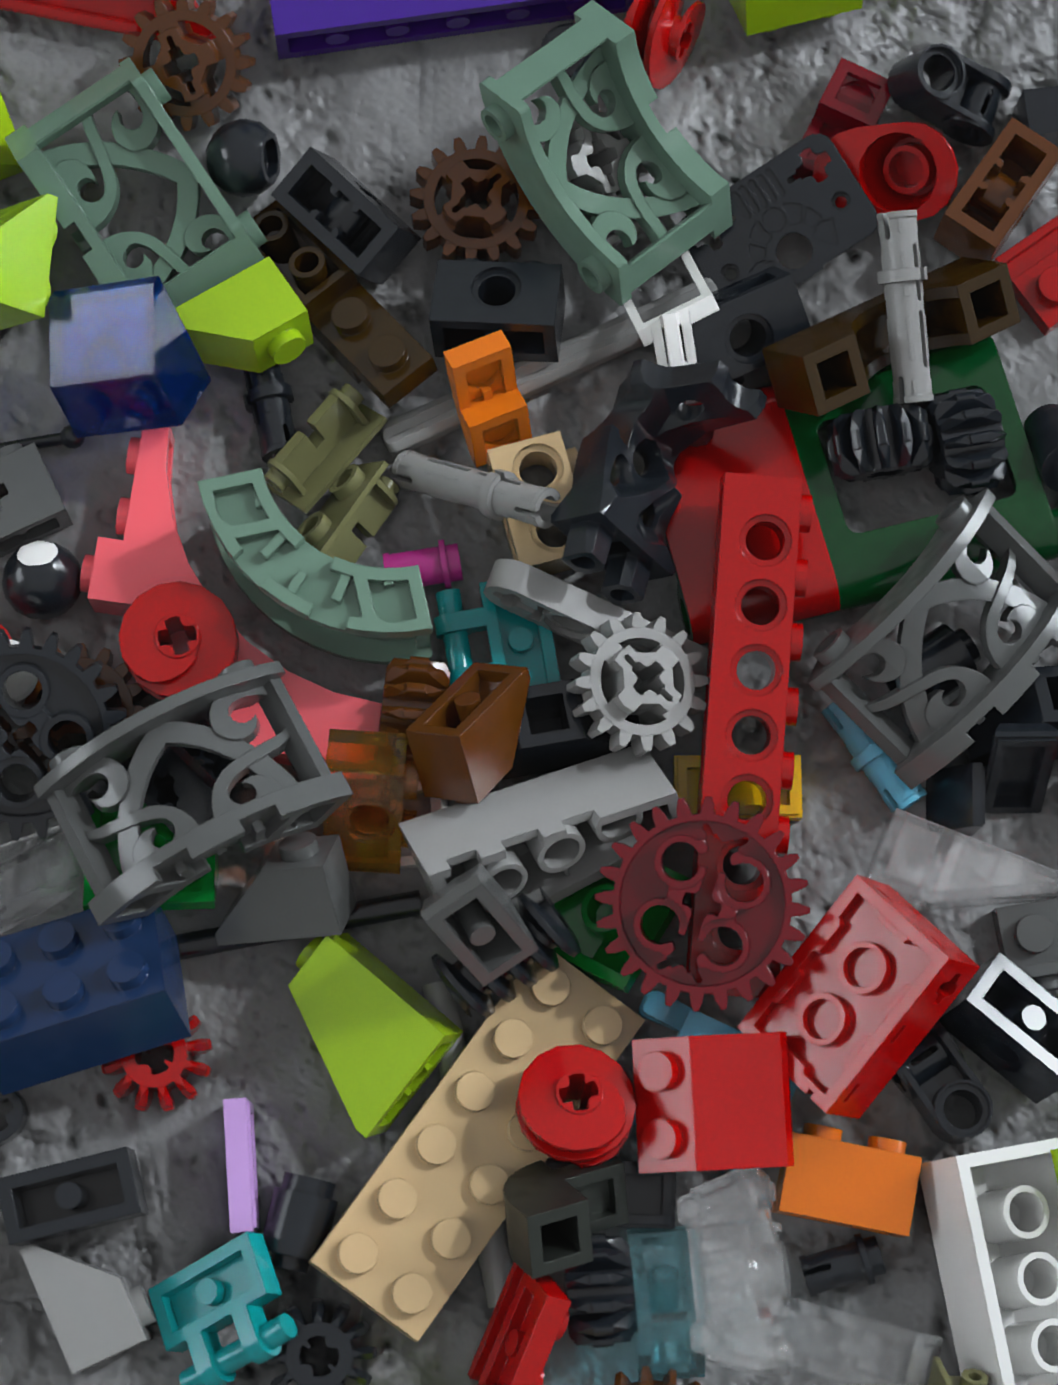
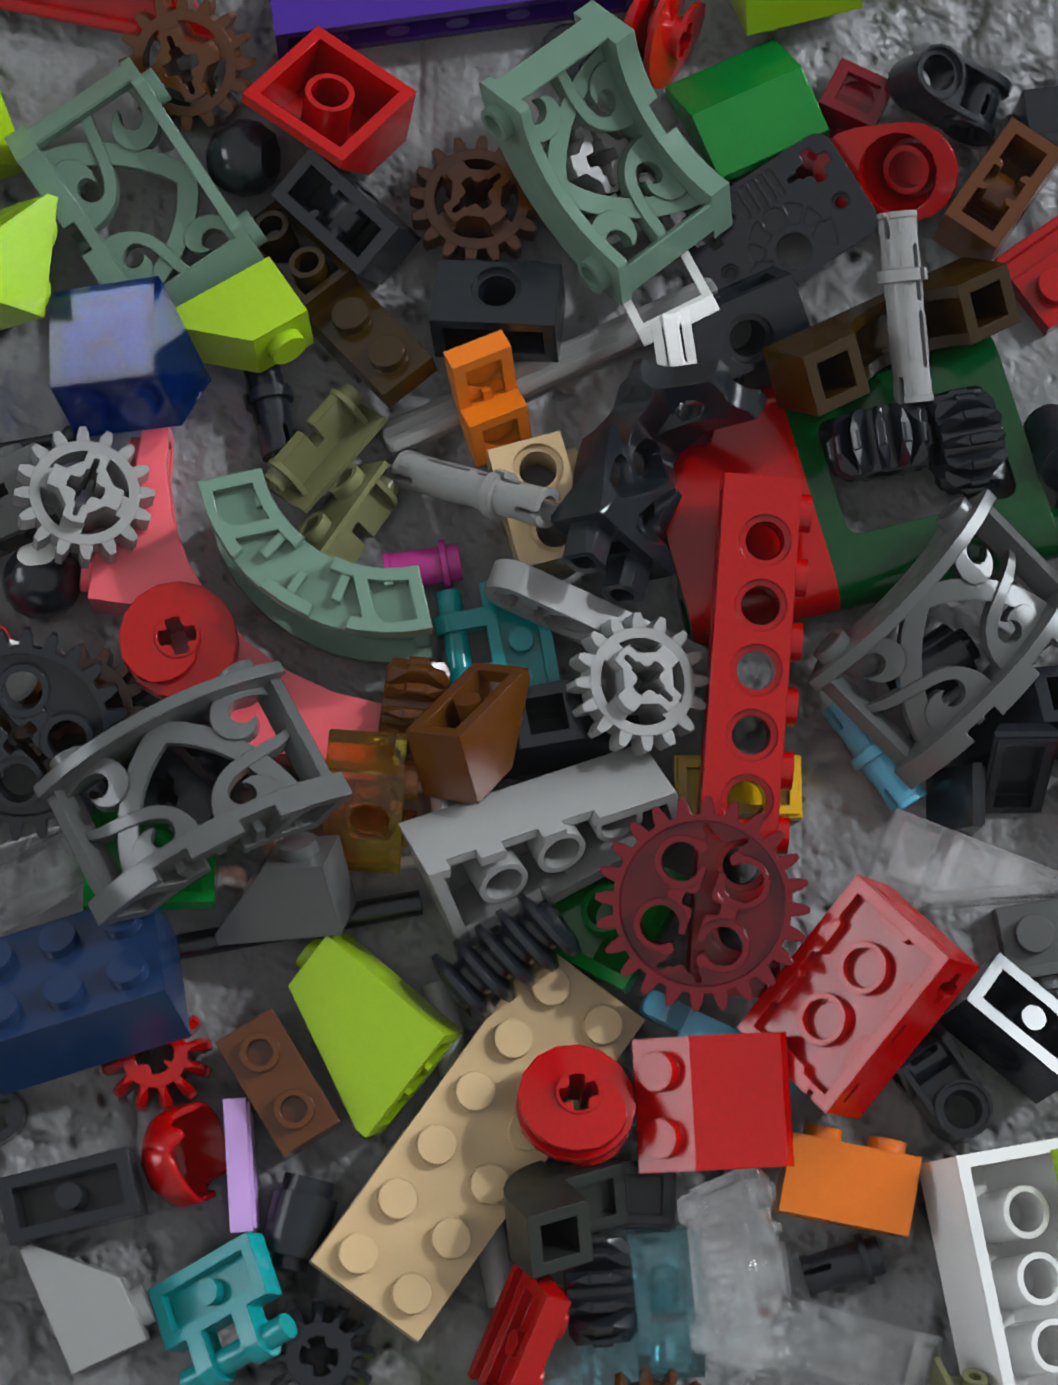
(63, 484): none -> light grey gear
(184, 1153): none -> red hair
(278, 1083): none -> reddish brown brick
(335, 102): none -> red slope
(479, 924): dark grey slope -> none
(747, 108): none -> green slope

